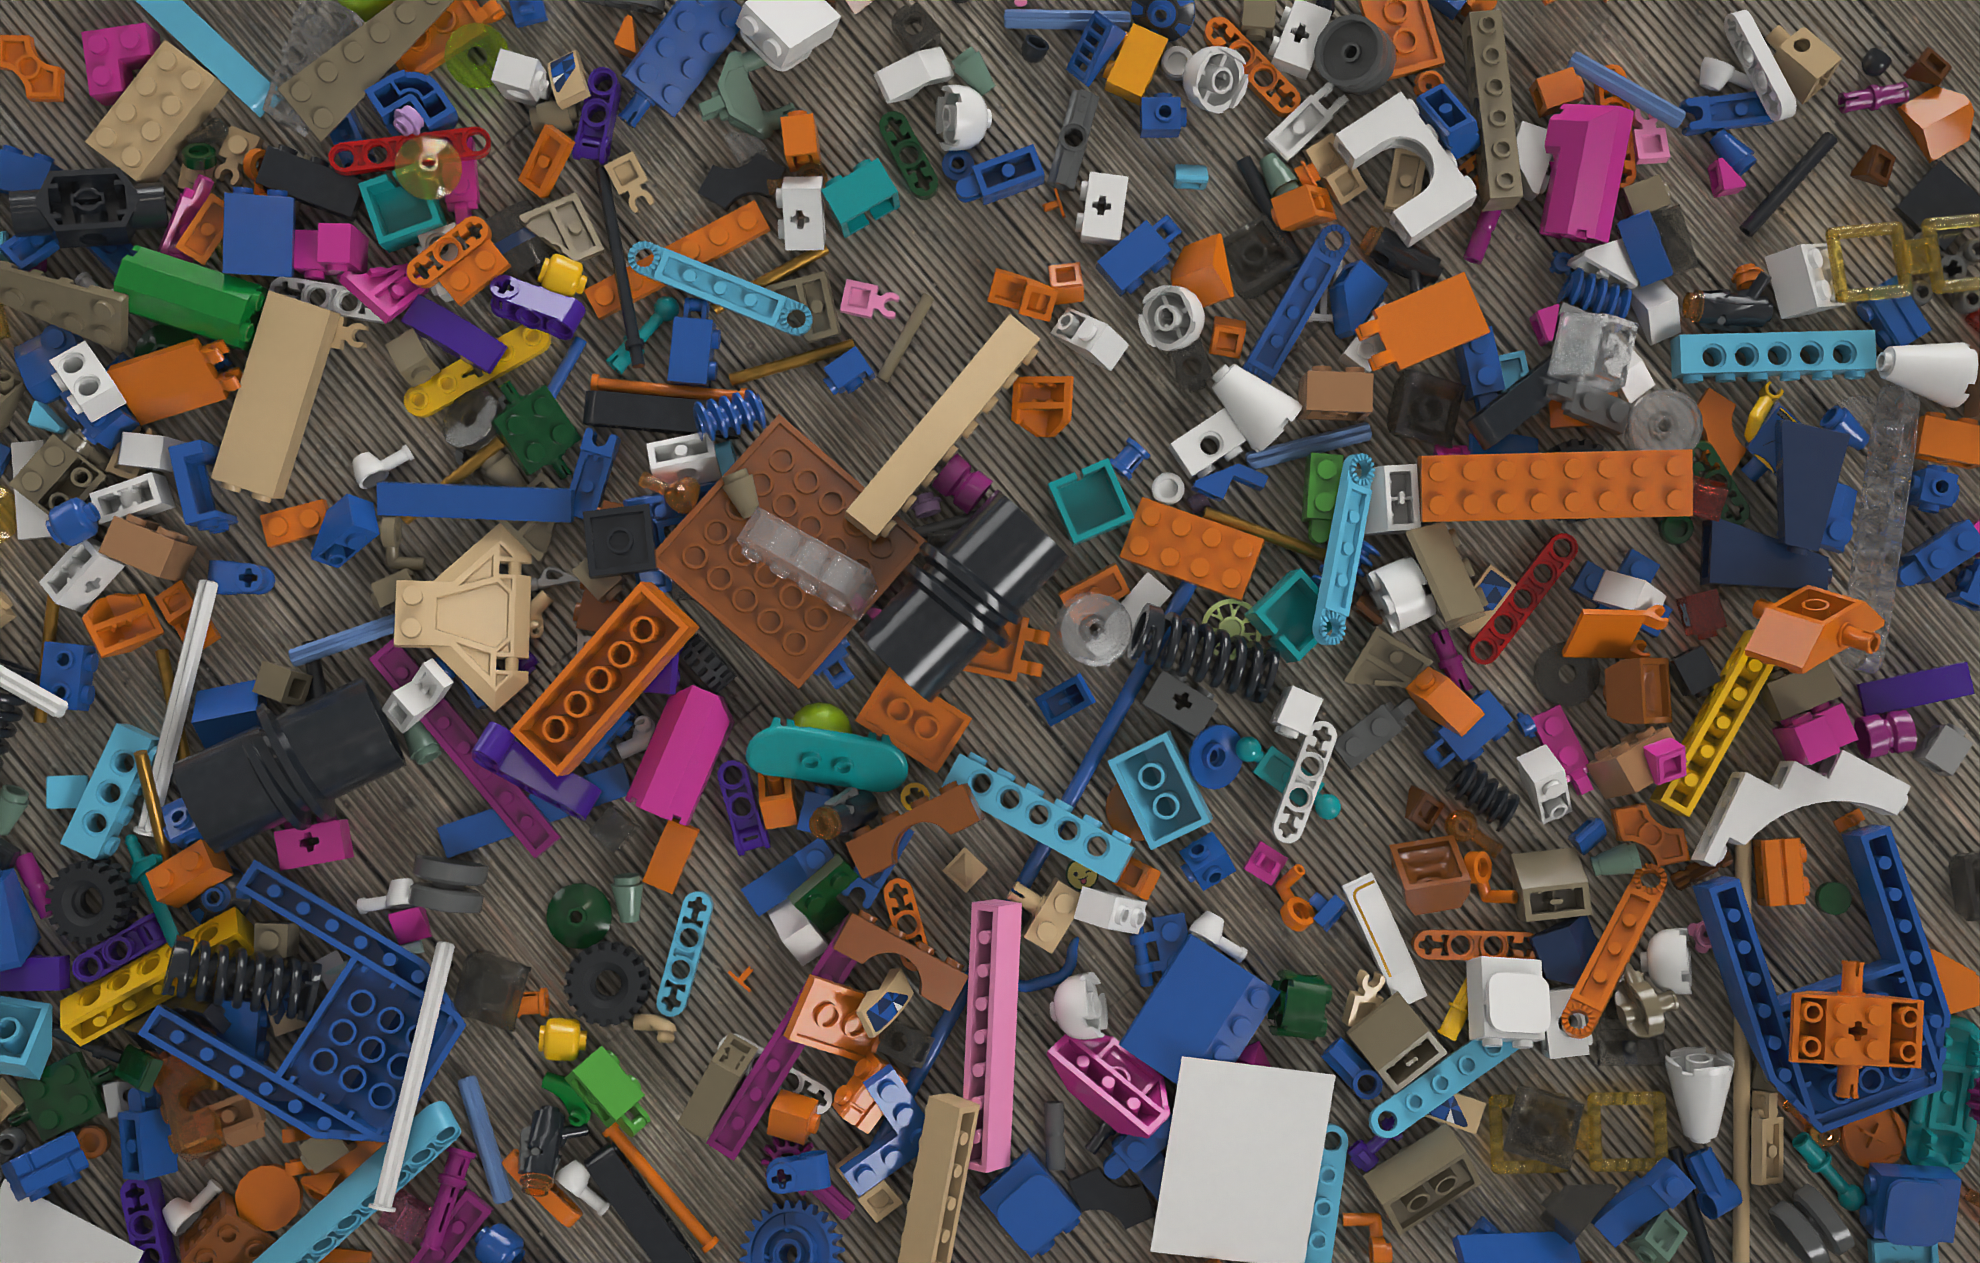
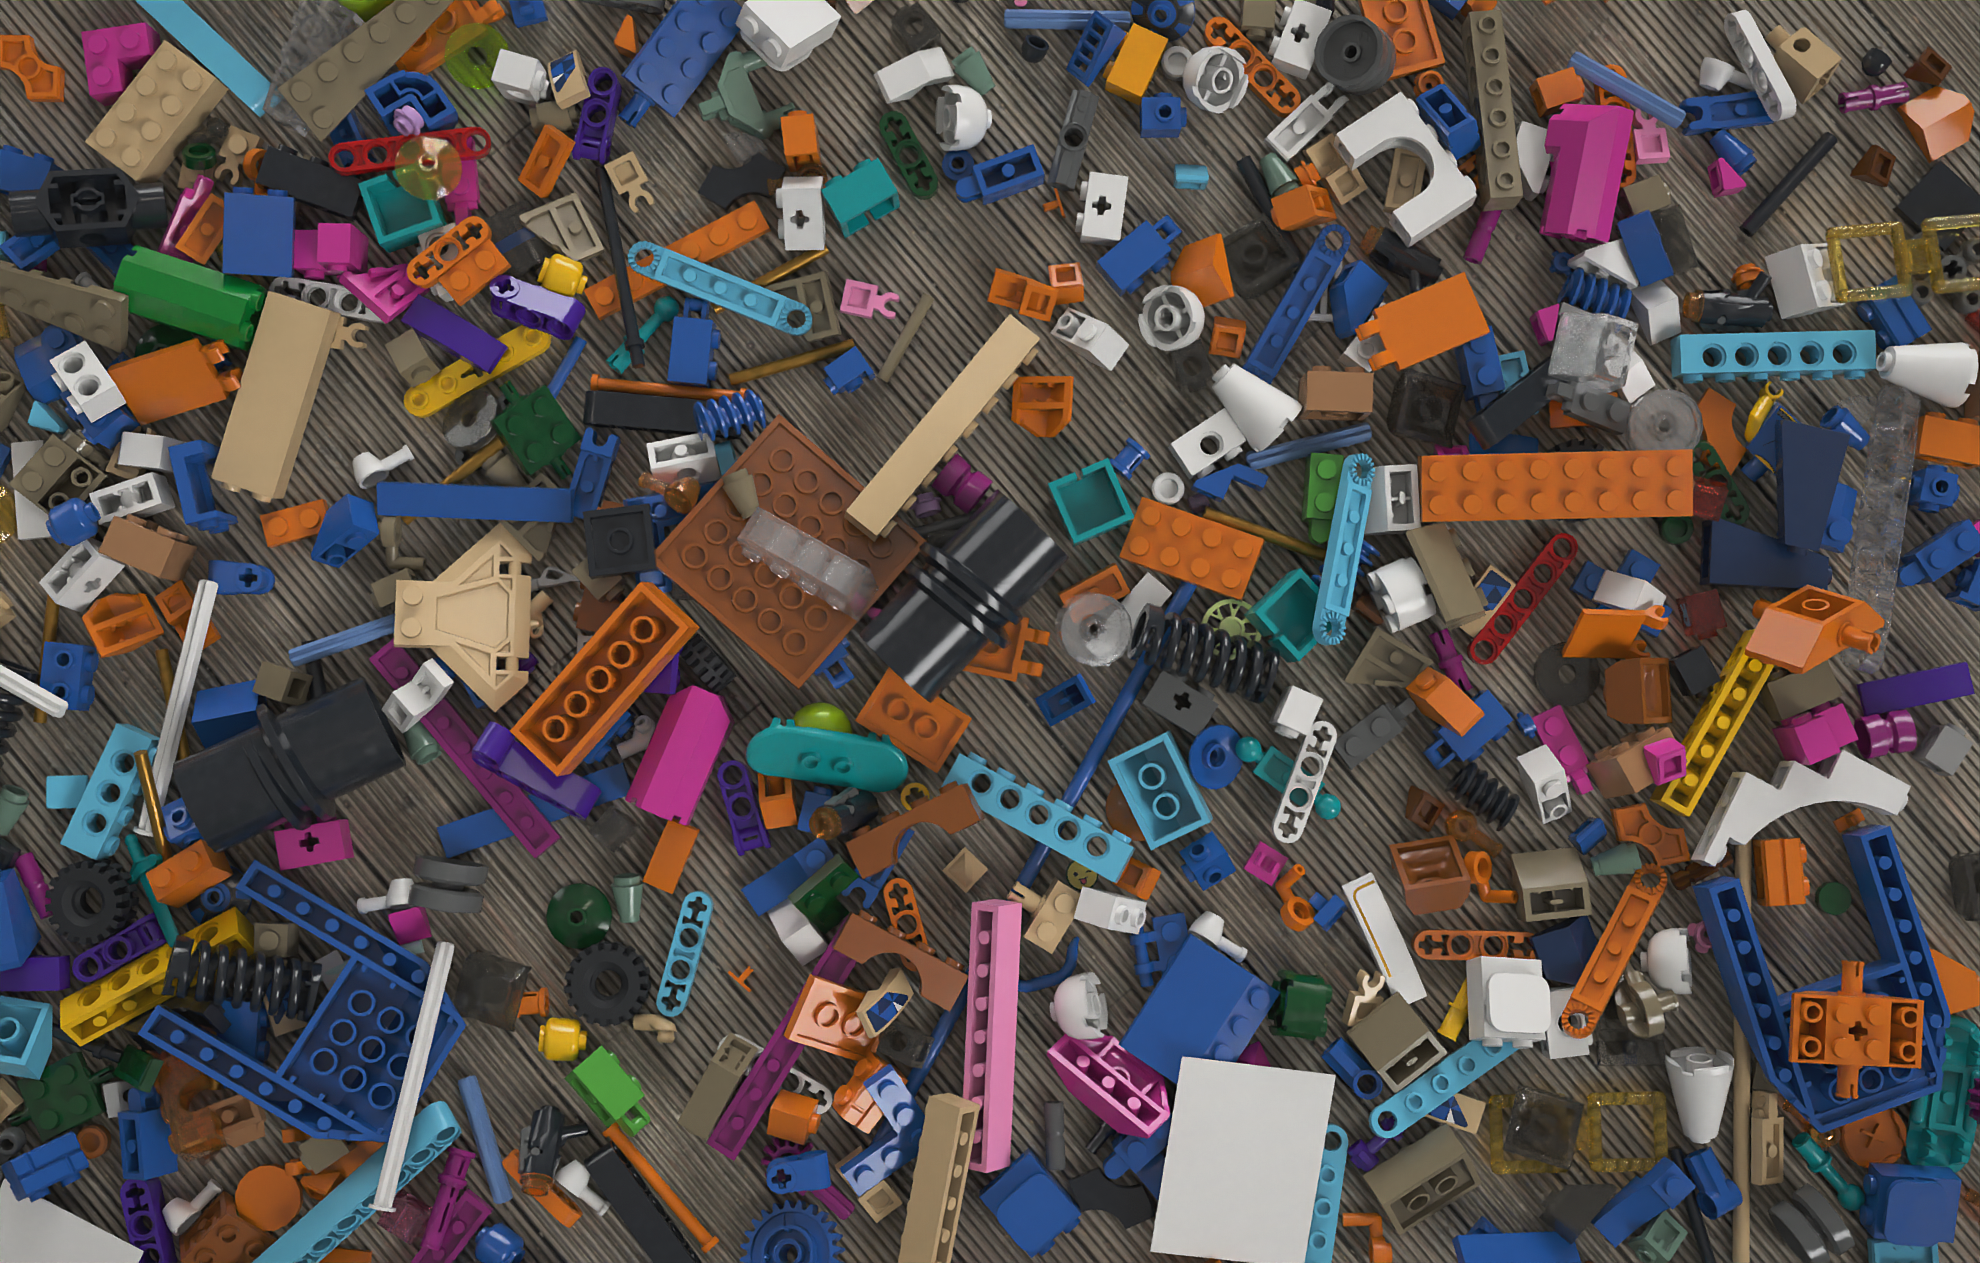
(577, 1109): green arm -> none

